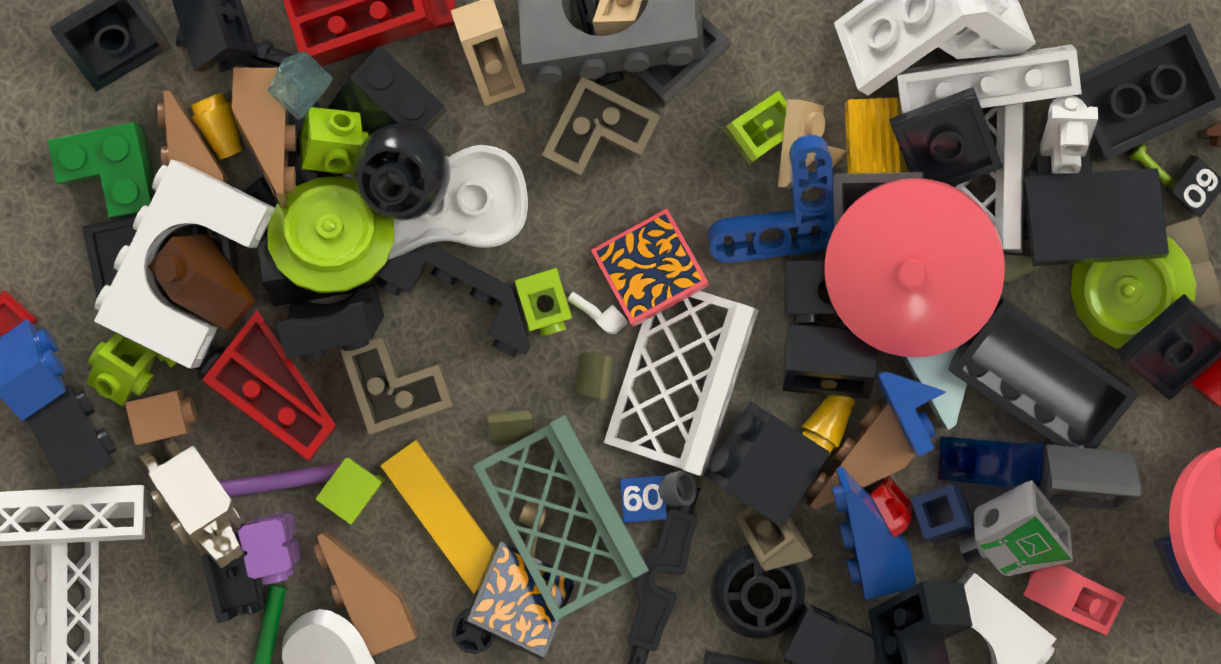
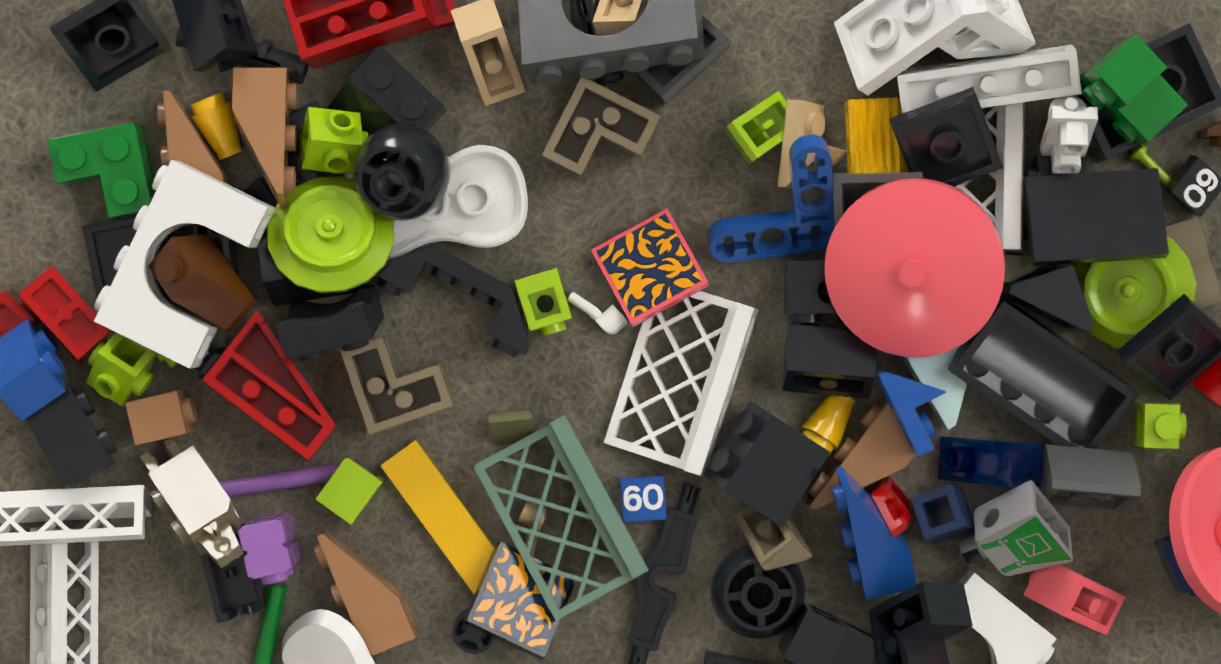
(64, 314): none -> red hinge
(299, 83): clear light blue slope -> none
(594, 375): olive slope -> none
(678, 489): dark grey hinge -> none
(1053, 295): none -> black slope
(1133, 90): none -> green brick
(1158, 425): none -> lime brick

